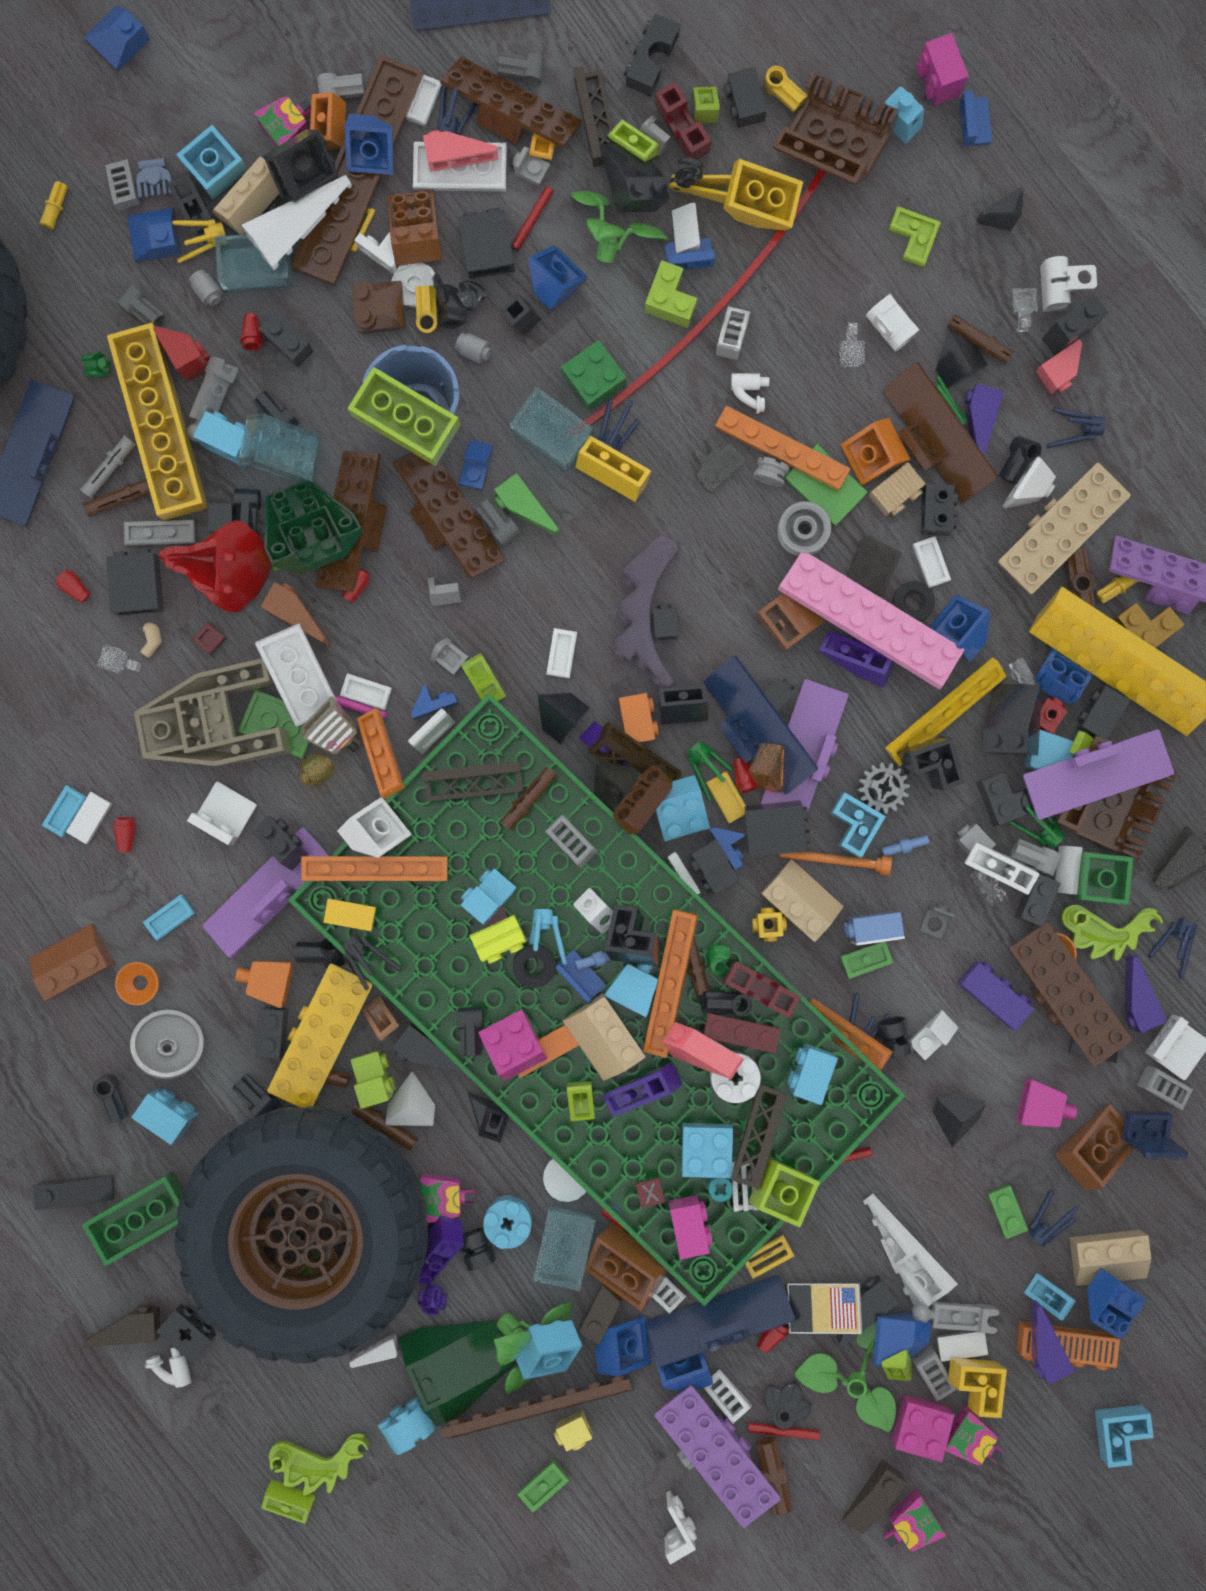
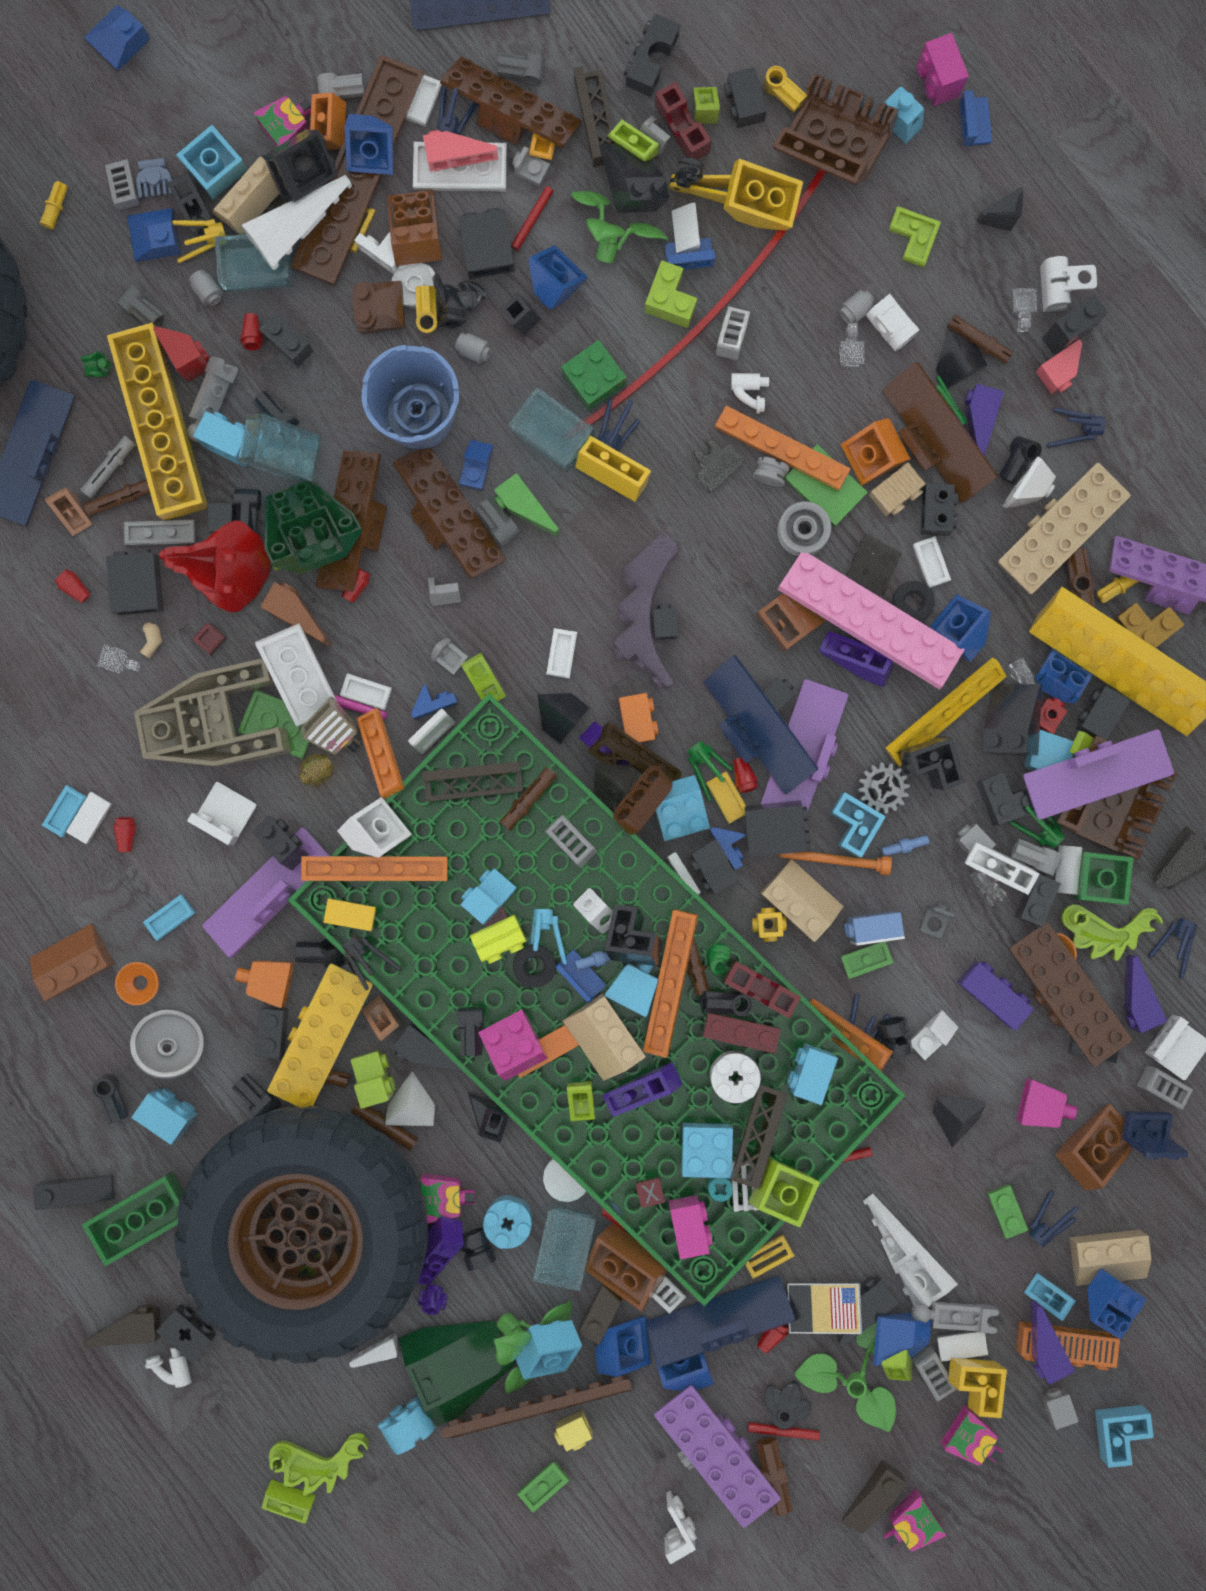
(69, 510): none -> nougat slope
(404, 416): lime brick -> none
(683, 704): black brick -> none
(701, 1051): coral slope -> none
(732, 1416): white slope -> none
(768, 767): clear orange slope -> none
(856, 307): none -> light grey brick
(922, 1427): dark pink brick -> none
(1059, 1407): none -> light grey brick

